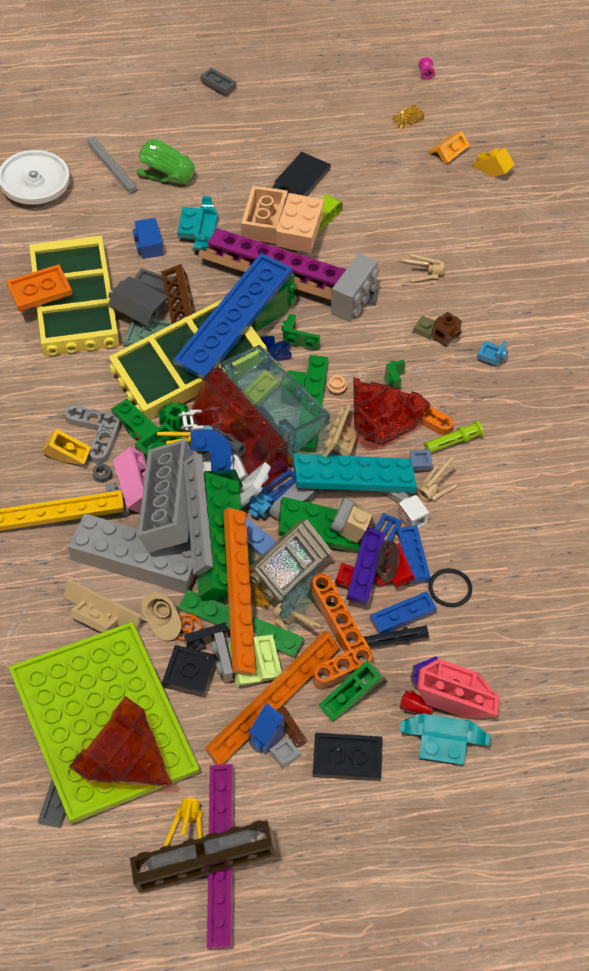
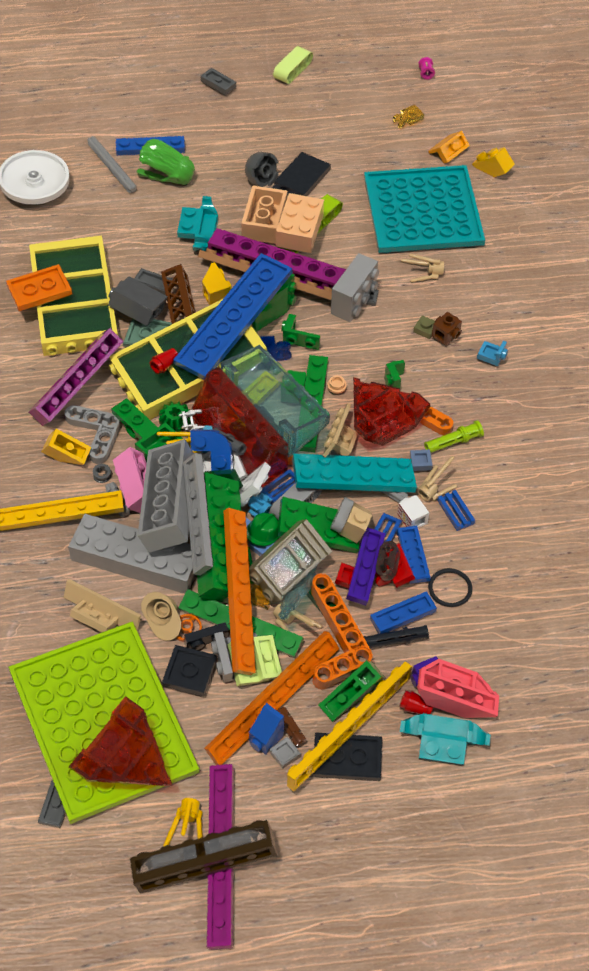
(76, 376): none -> magenta brick
(132, 146): none -> blue plate
(148, 238): blue brick -> none
(163, 361): none -> red cone
(215, 285): none -> yellow slope
(261, 169): none -> dark grey cylinder
(263, 529): none -> green piece
(293, 64): none -> yellowish green beam
(344, 730): none -> yellow plate
(423, 209): none -> teal plate
(449, 497): none -> blue tile

